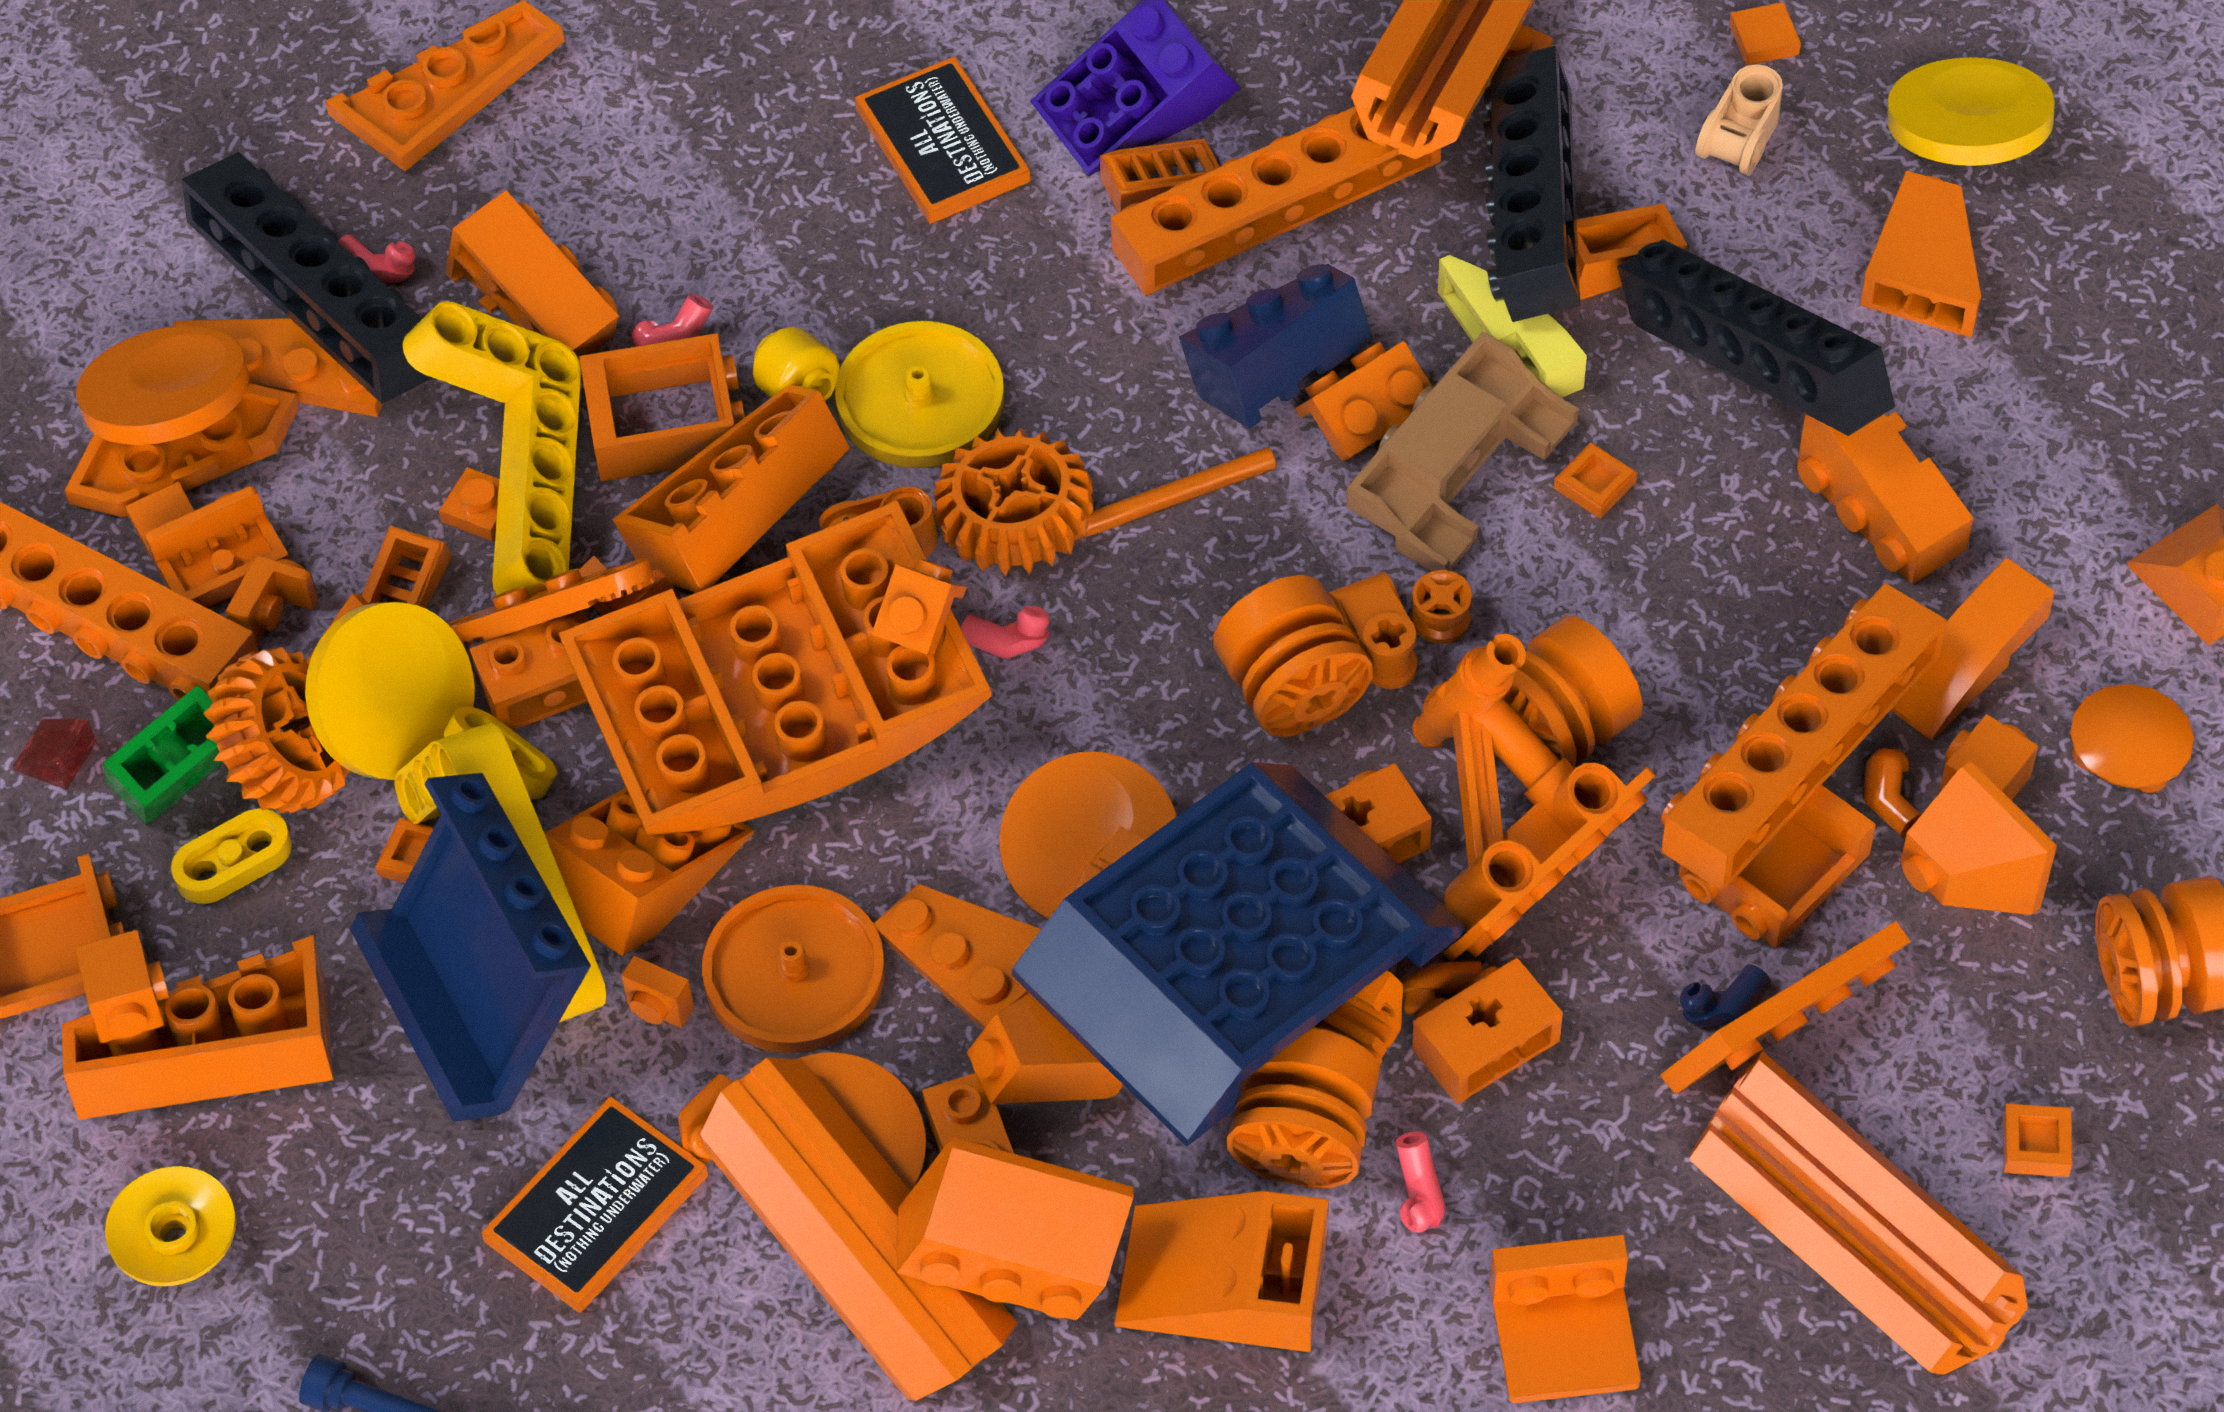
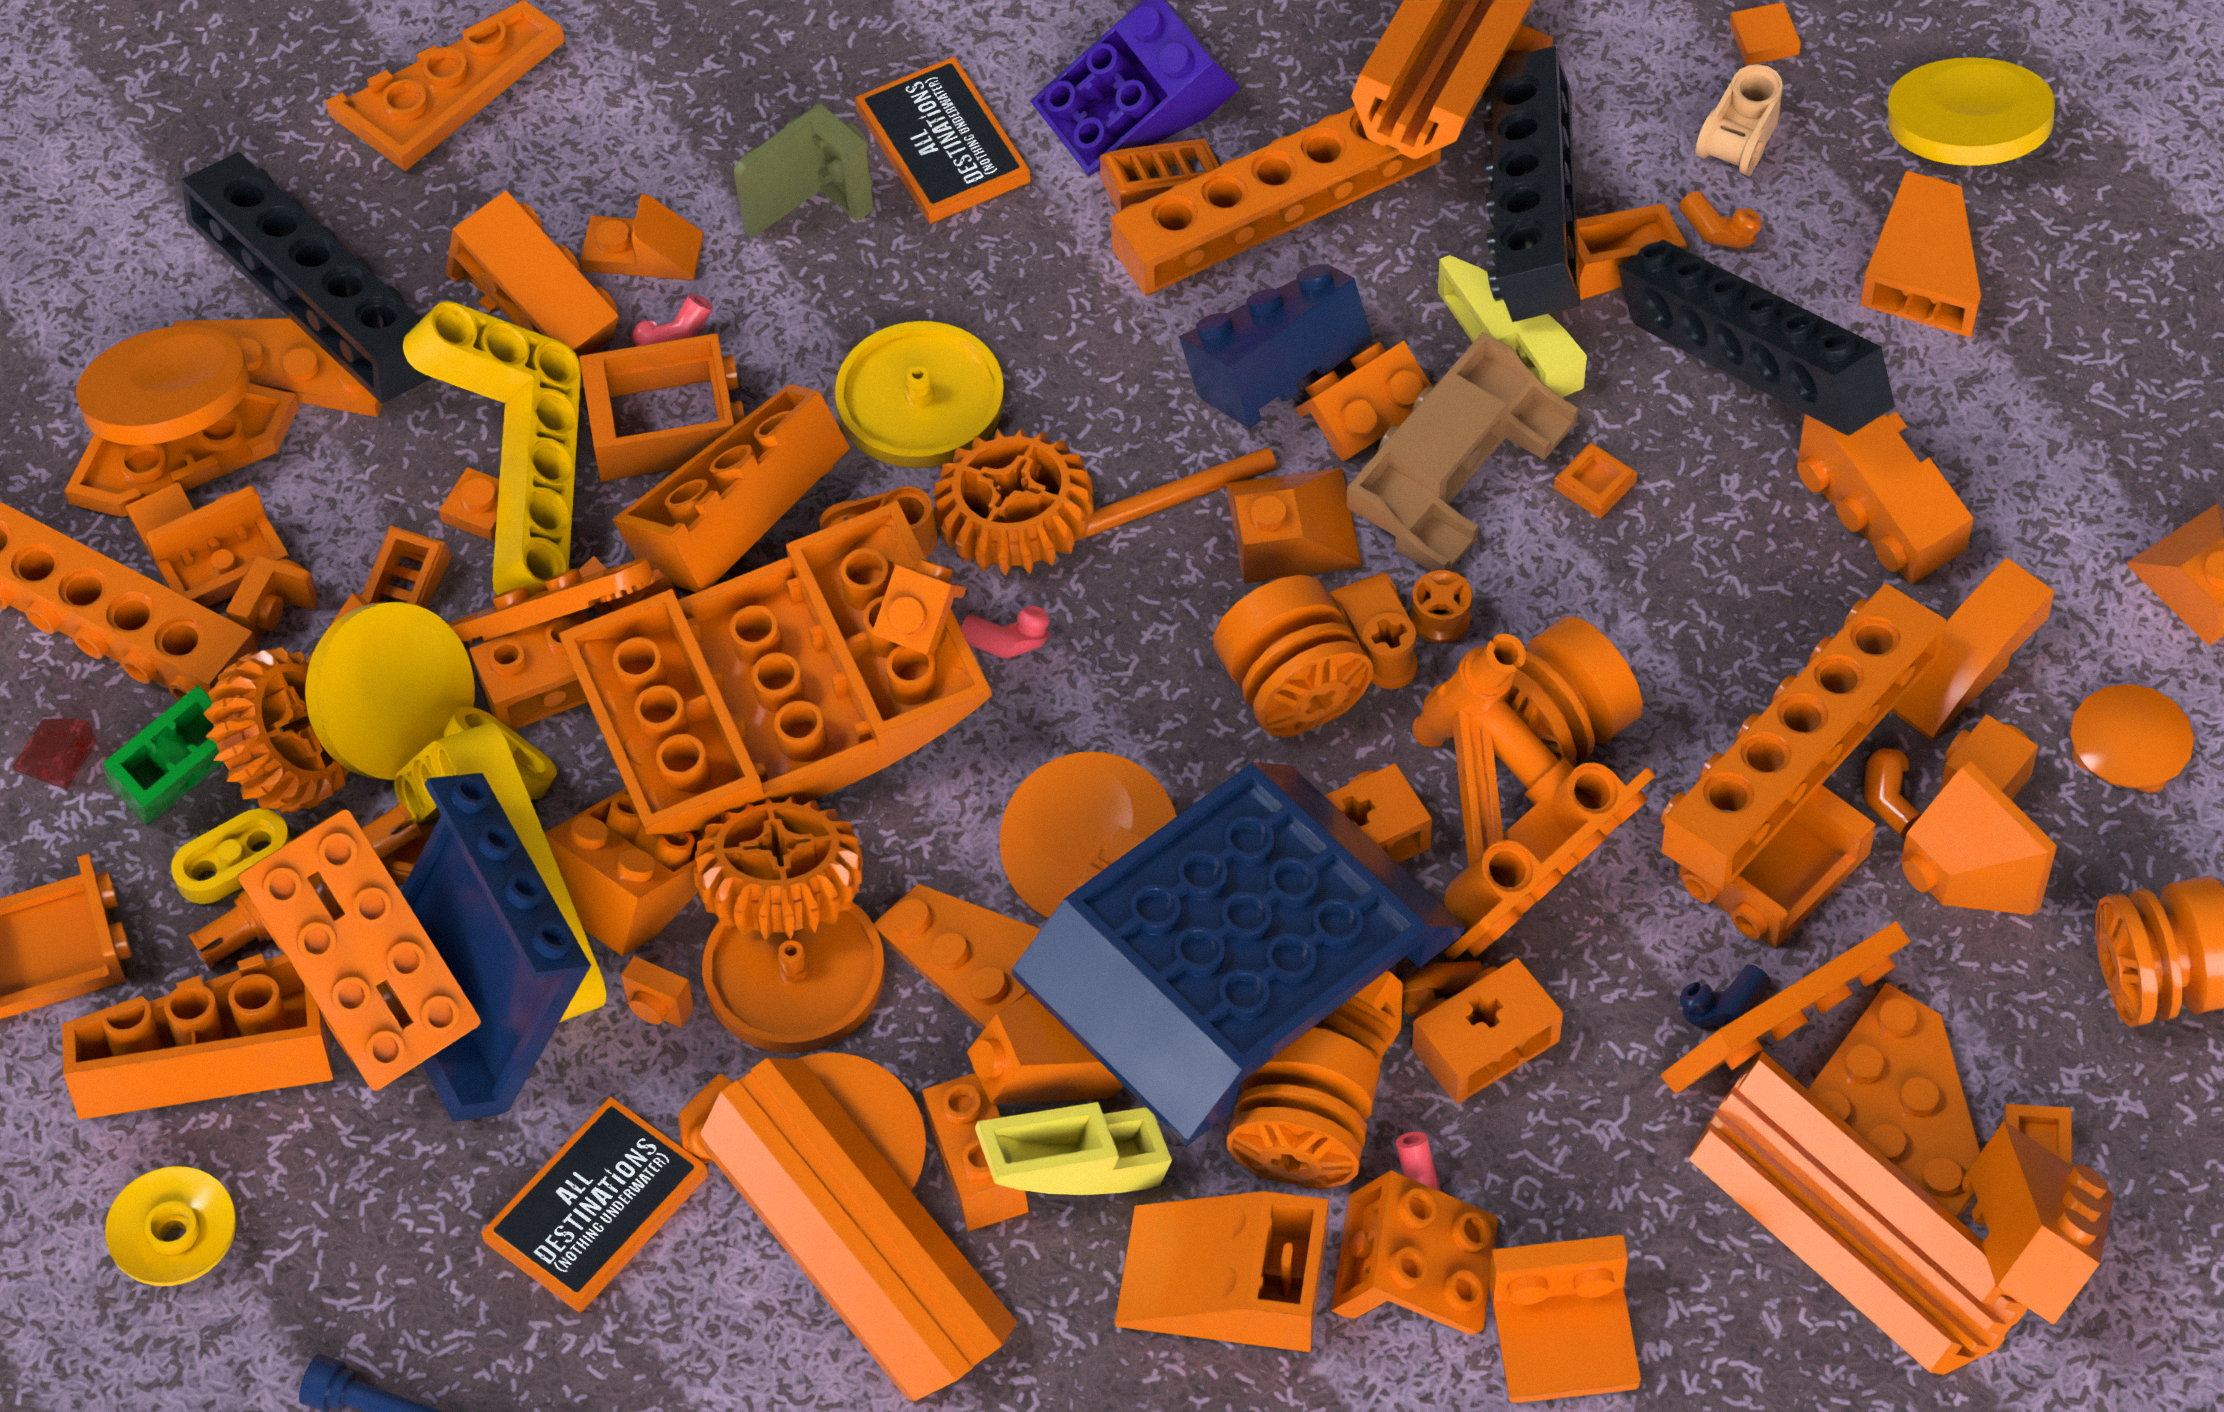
(121, 986): orange brick -> none
(351, 943): none -> orange plate
(390, 267): coral arm -> none
(649, 246): none -> orange slope
(778, 867): none -> orange gear
(795, 359): yellow head -> none
(804, 158): none -> olive bracket
(1012, 1229): orange slope -> none
(1076, 1150): none -> light yellow slope
(1293, 525): none -> orange slope
(1415, 1251): none -> orange bracket
(1720, 230): none -> orange arm
(1904, 1094): none -> orange plate
(2041, 1220): none -> orange wedge

